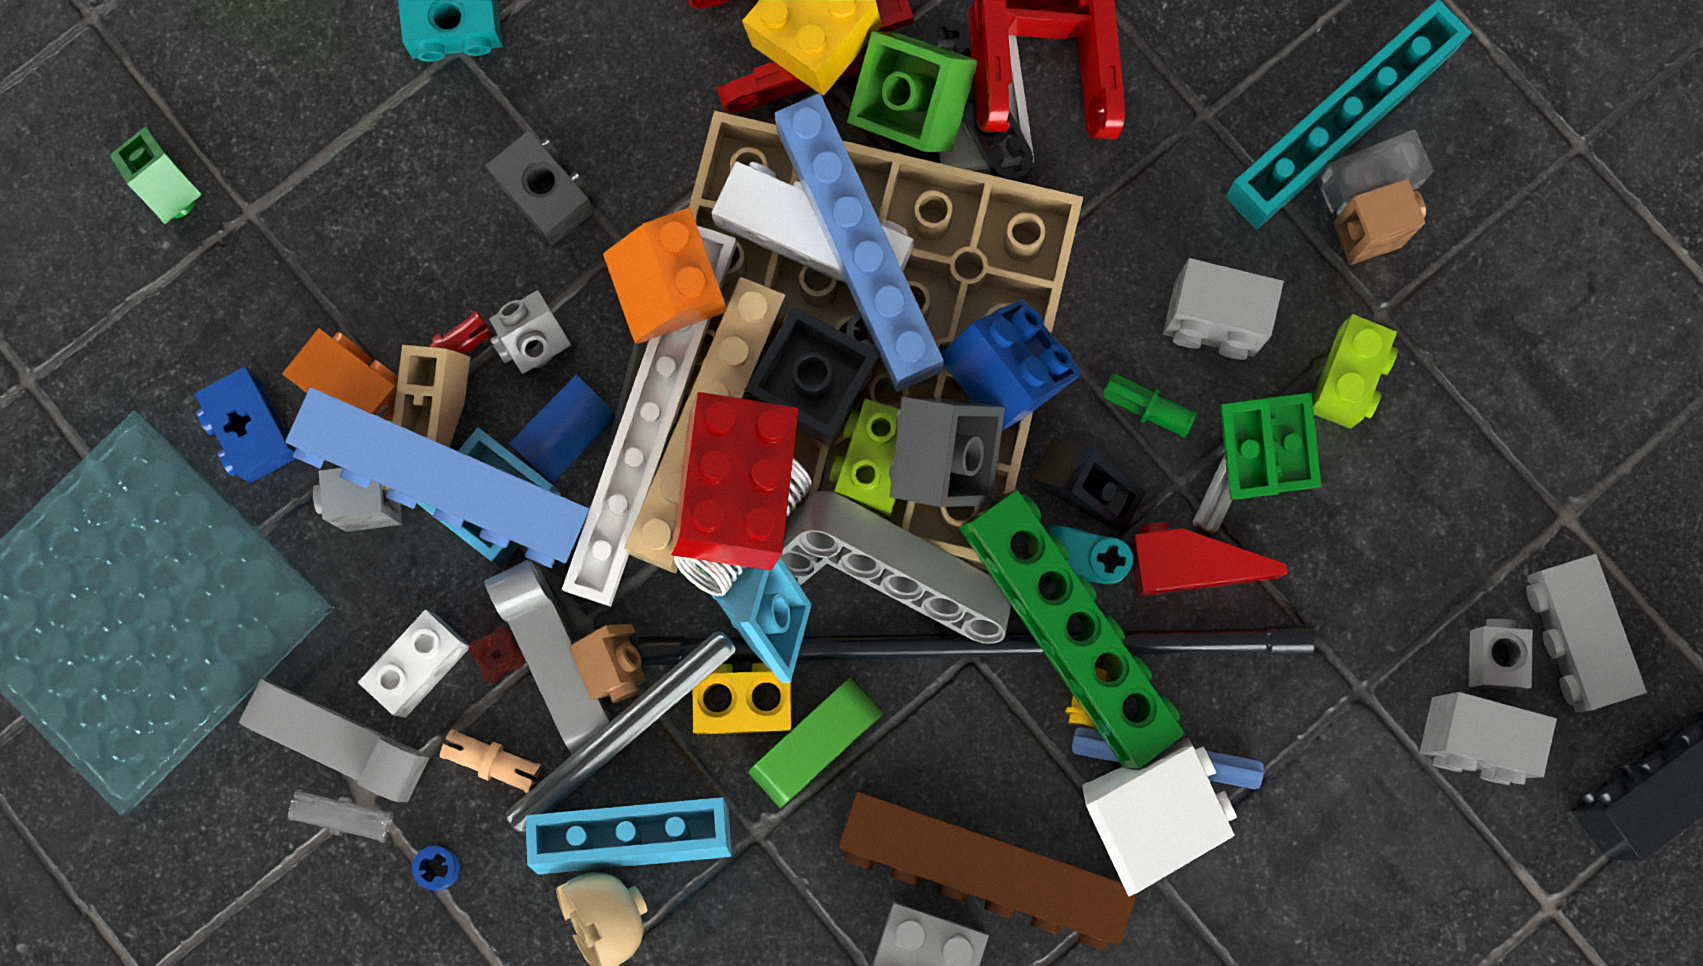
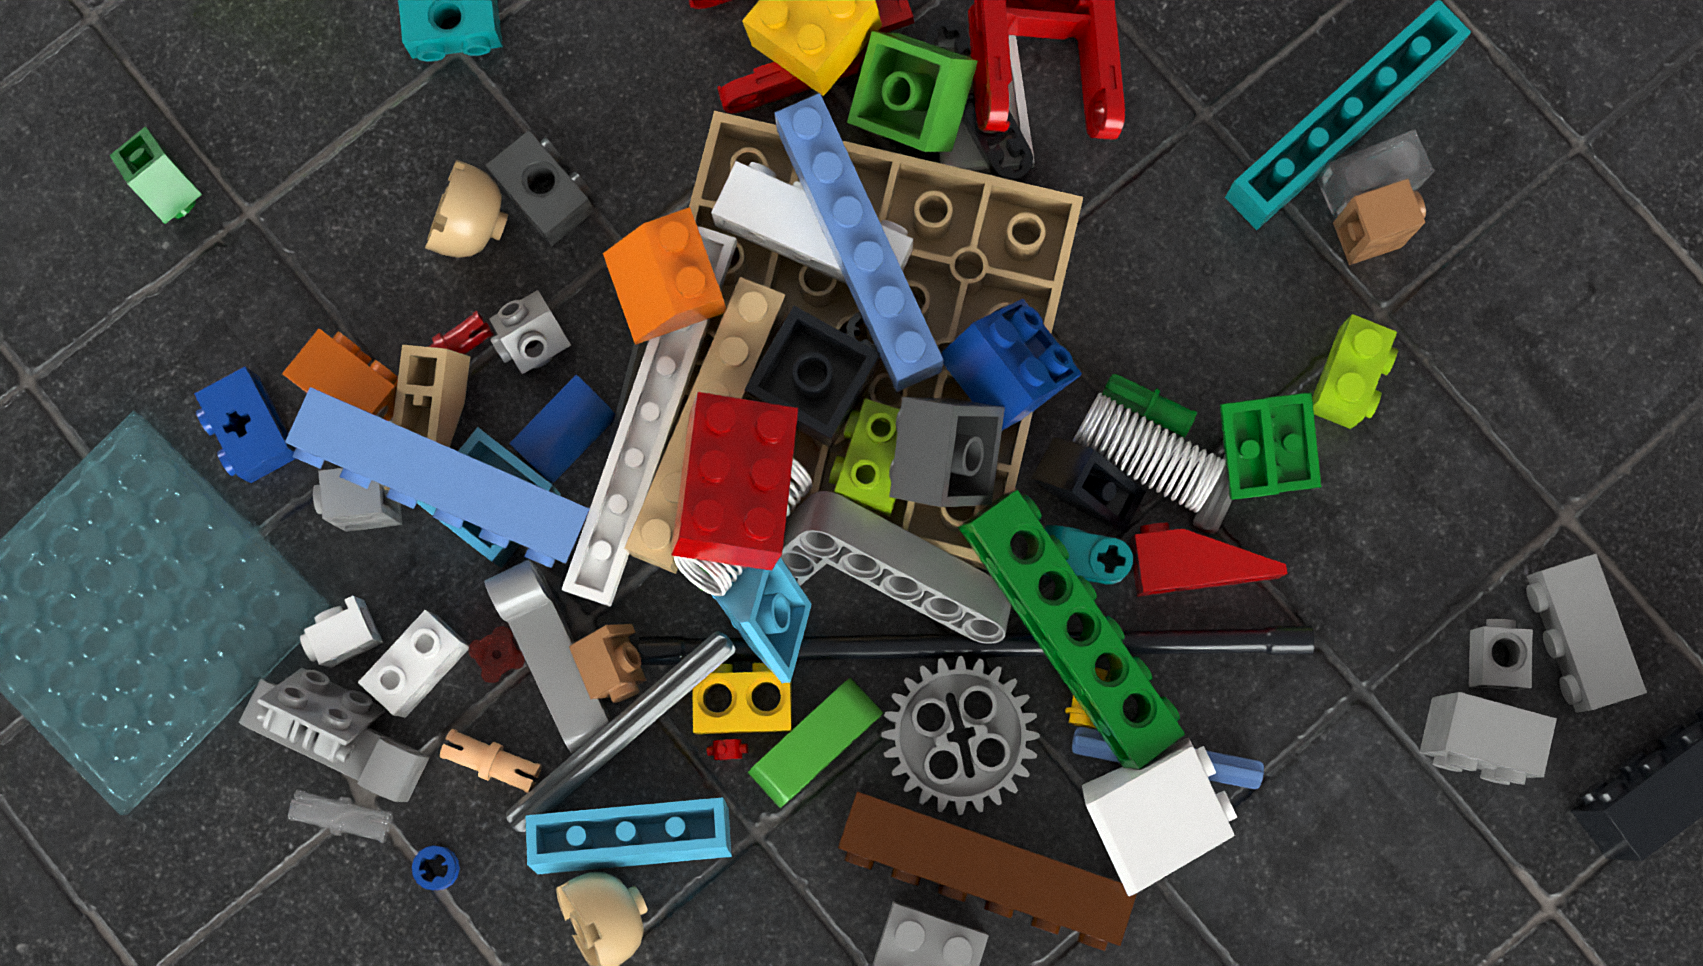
(327, 709): none -> light grey hinge
(341, 634): none -> white brick
(467, 213): none -> tan cylinder
(727, 749): none -> red piece
(1003, 724): none -> light grey gear
(1205, 474): none -> white piece
(1222, 309): light grey brick -> none

